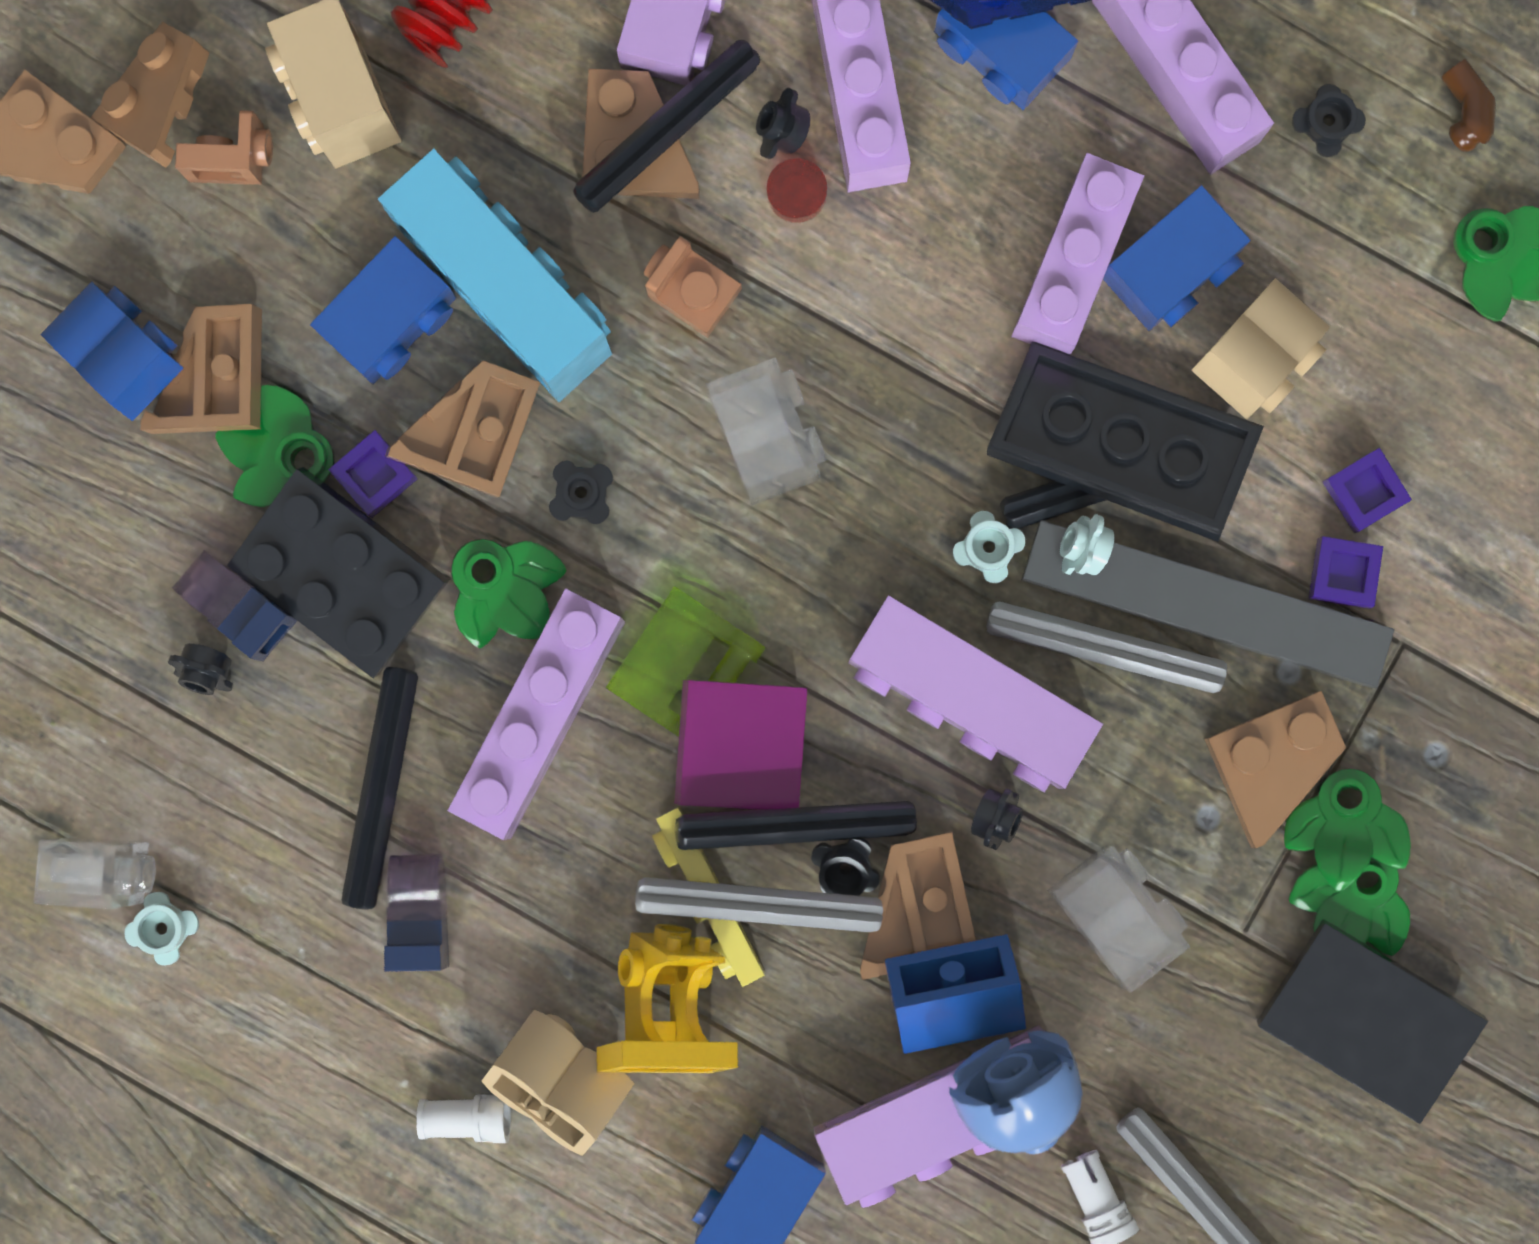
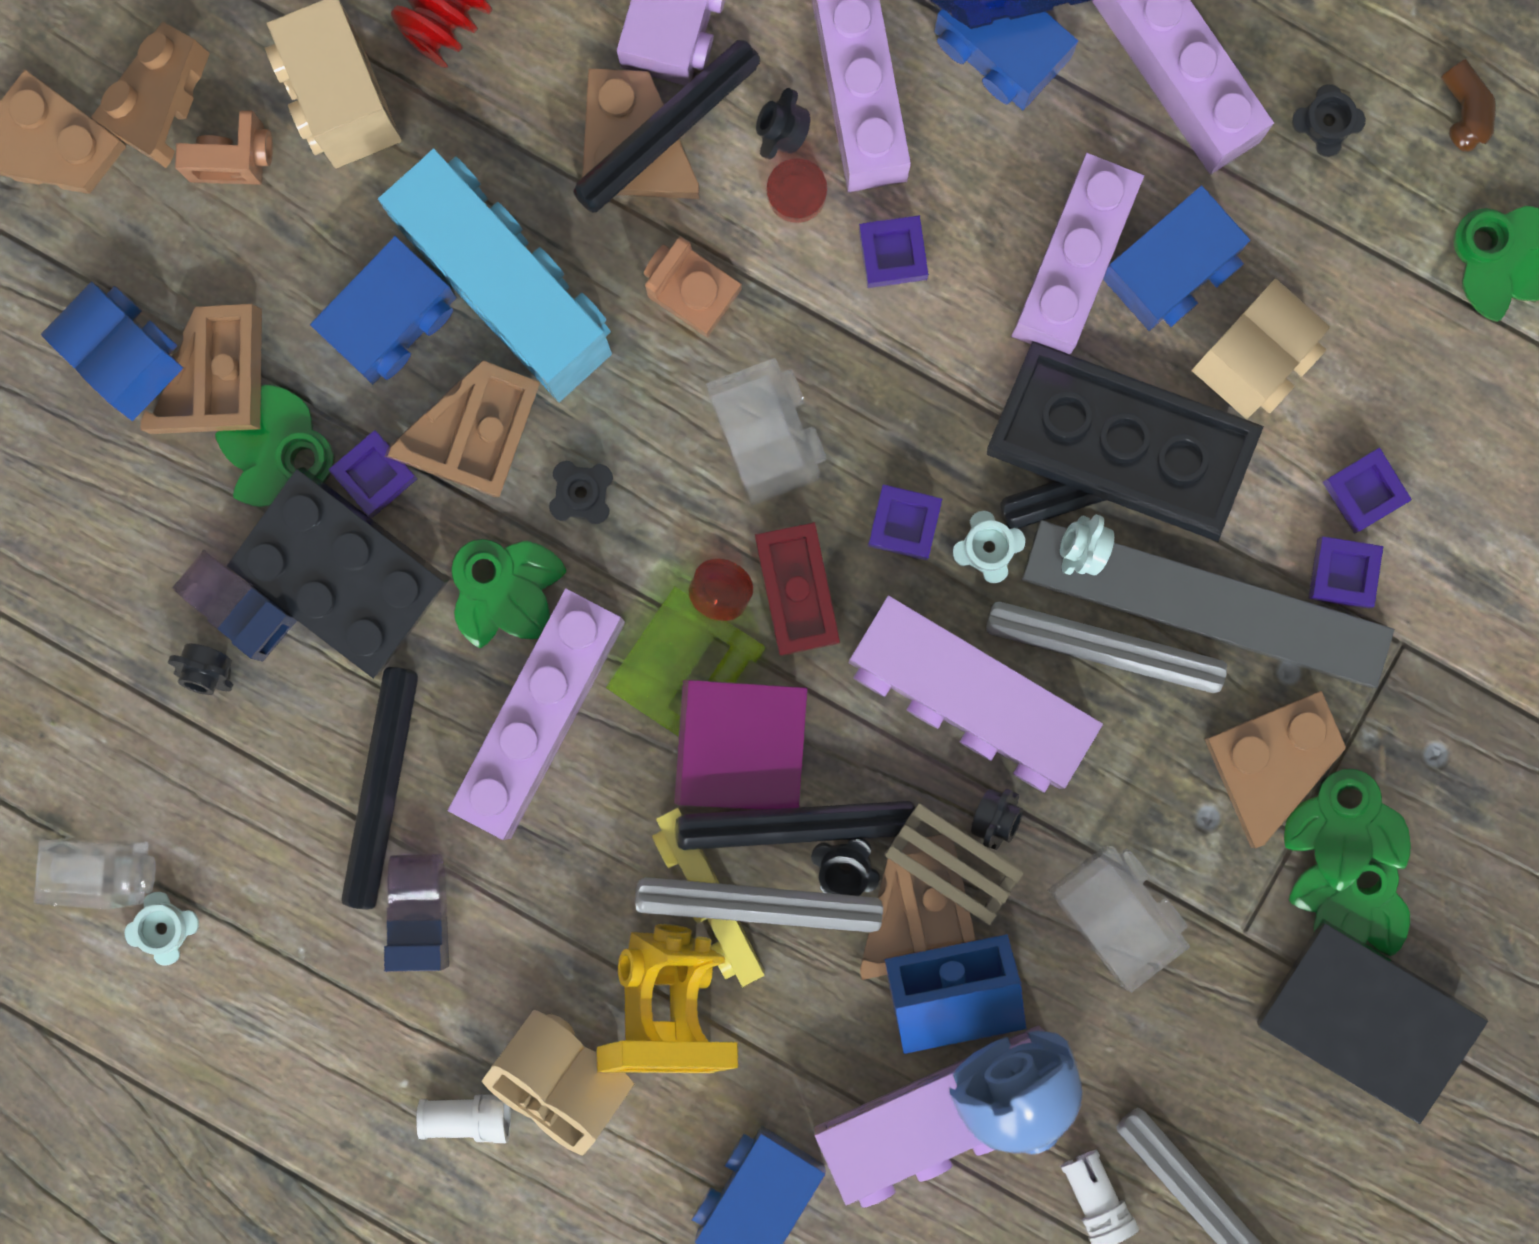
(720, 589): none -> clear red tile
(797, 589): none -> dark red plate
(893, 251): none -> dark purple plate
(905, 522): none -> dark purple plate
(998, 894): none -> dark tan tile

